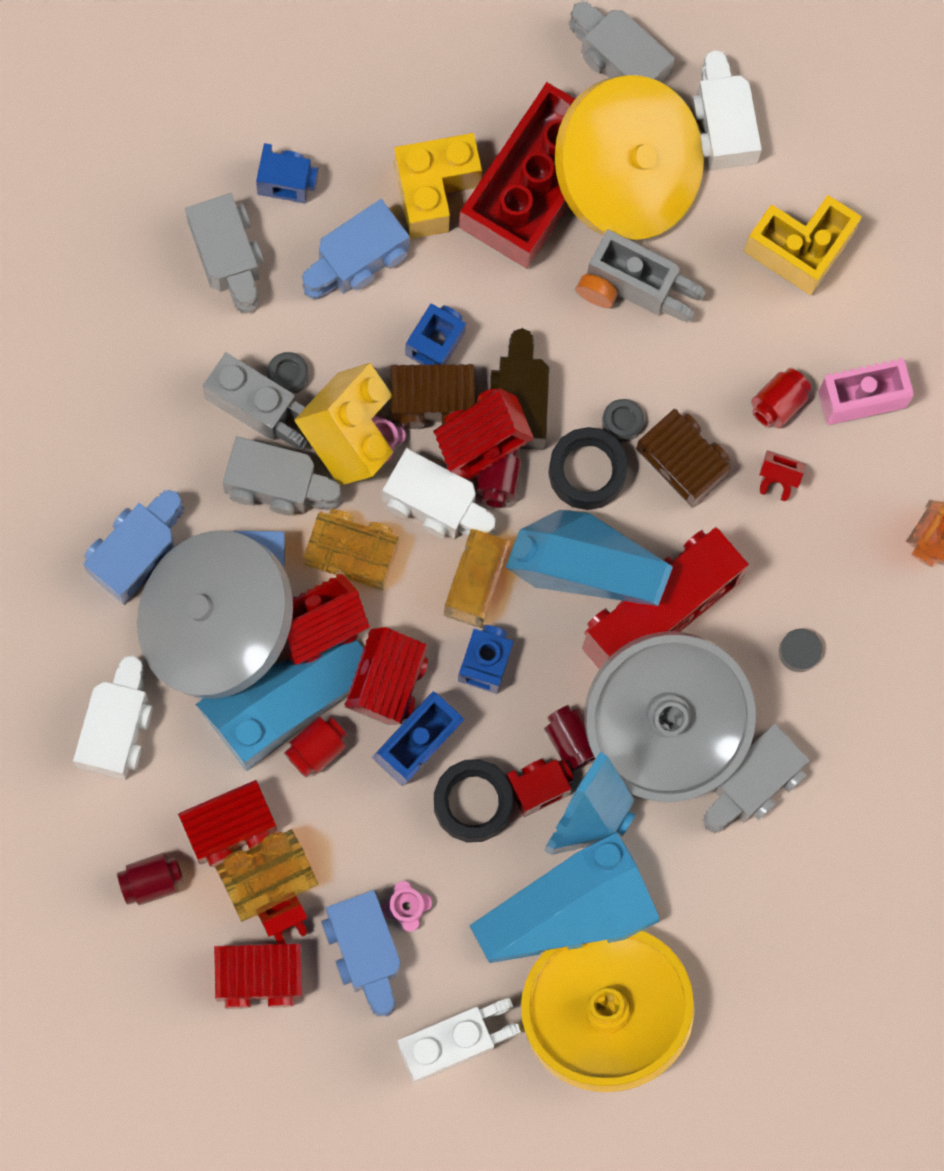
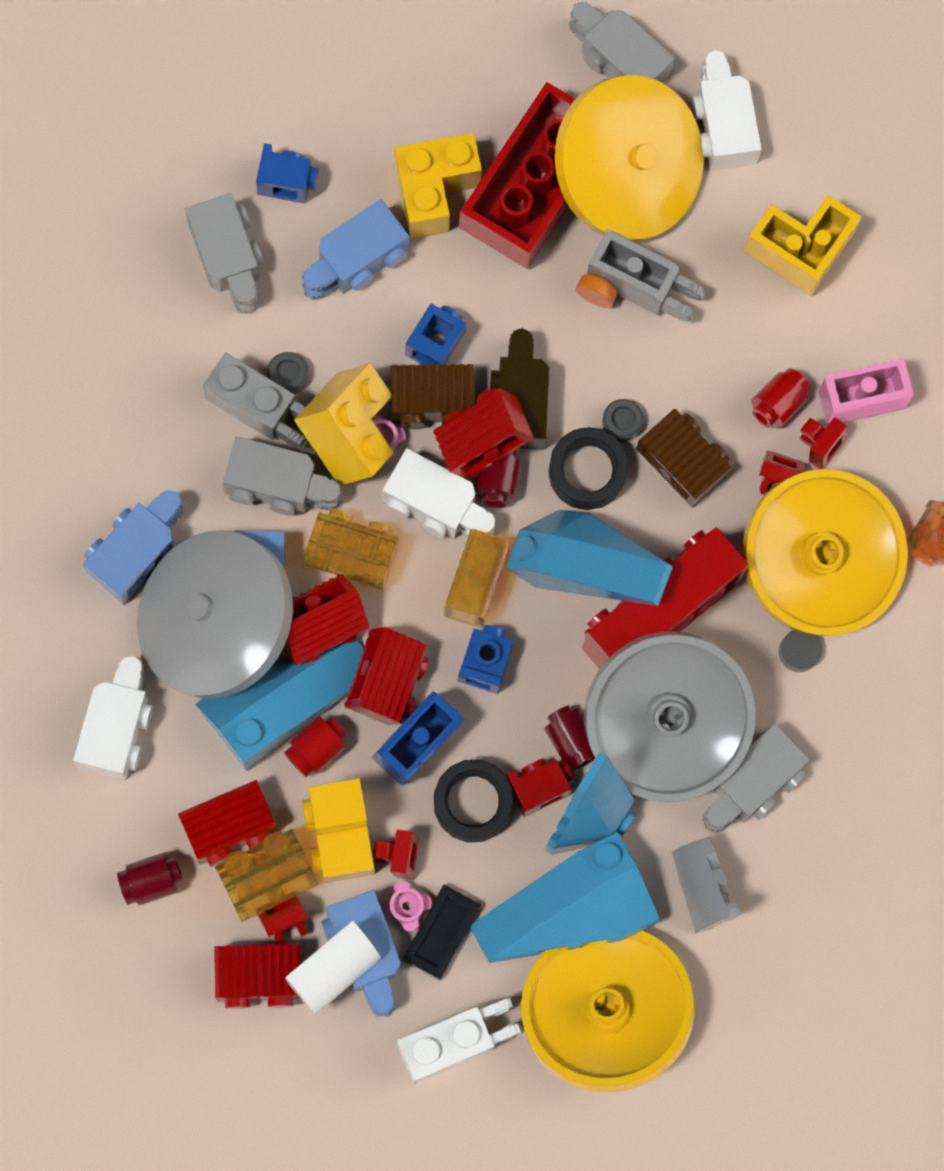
(333, 968): none -> white brick
(341, 830): none -> yellow brick
(400, 854): none -> red tile
(441, 932): none -> black tile
(704, 885): none -> light grey slope
(823, 441): none -> red tile
(825, 552): none -> yellow dish

